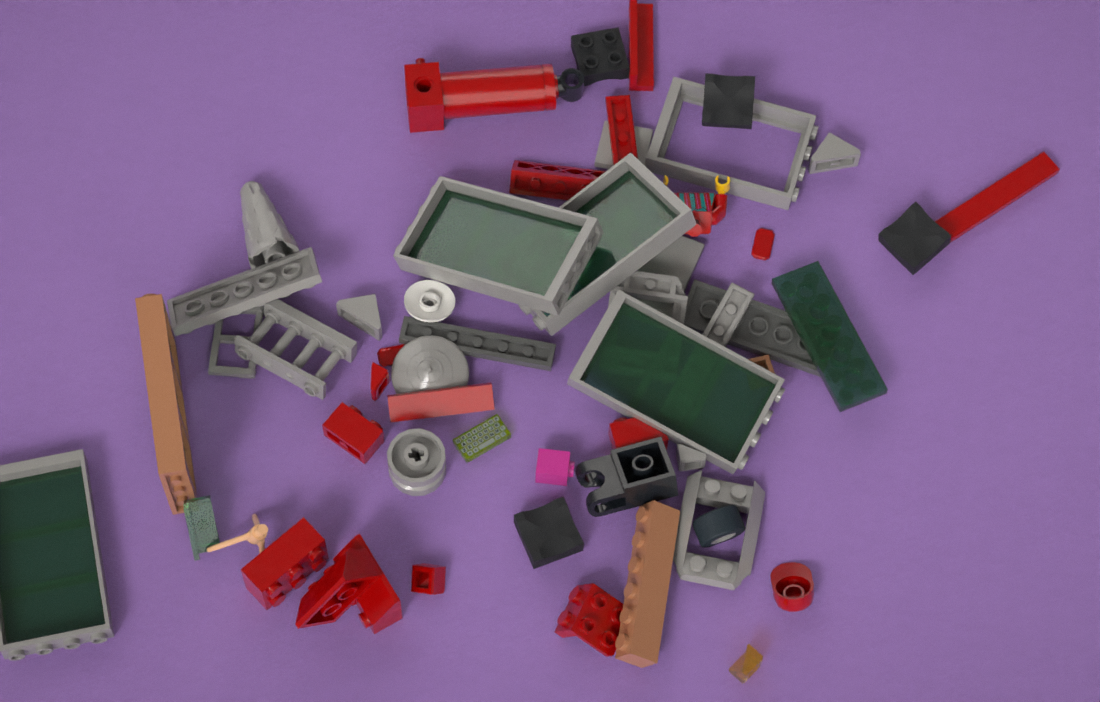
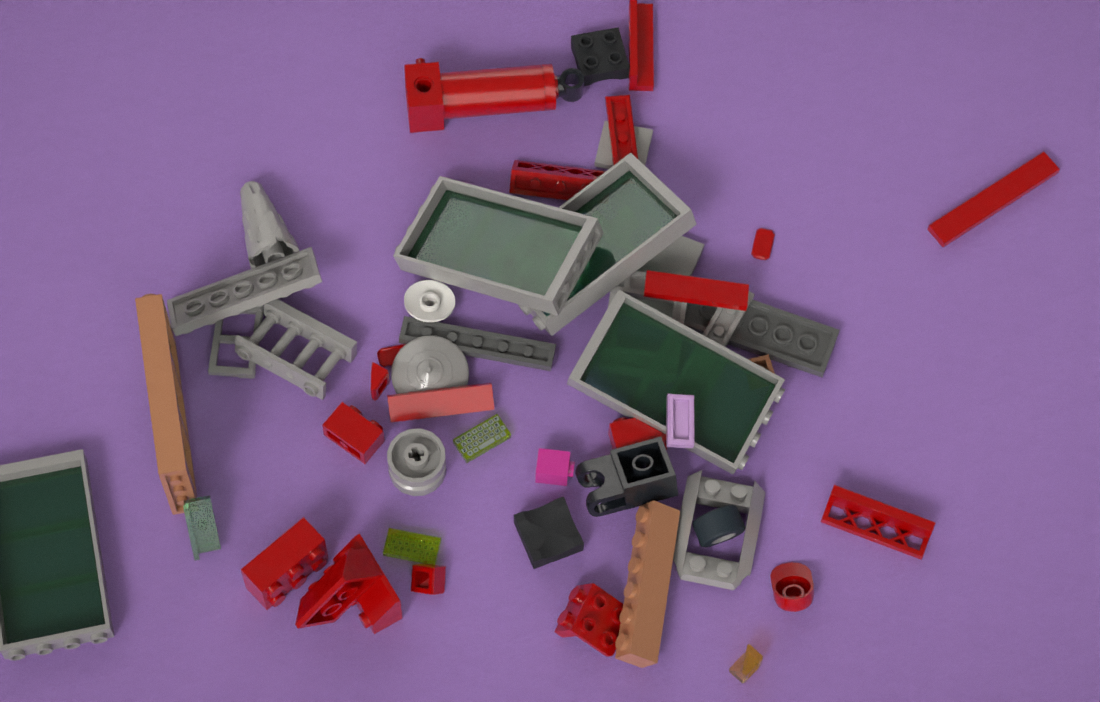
(255, 535): light nougat plant -> none
(362, 313): light grey slope -> none
(412, 546): none -> clear neon green tile
(680, 421): none -> lavender tile
(689, 458): light grey slope -> none
(696, 290): none -> red tile
(706, 207): red torso -> none
(728, 101): black brick -> none
(763, 112): light grey window -> none
(829, 336): clear green plate -> none
(834, 155): light grey slope -> none
(878, 512): none -> red fence
(914, 238): black brick -> none

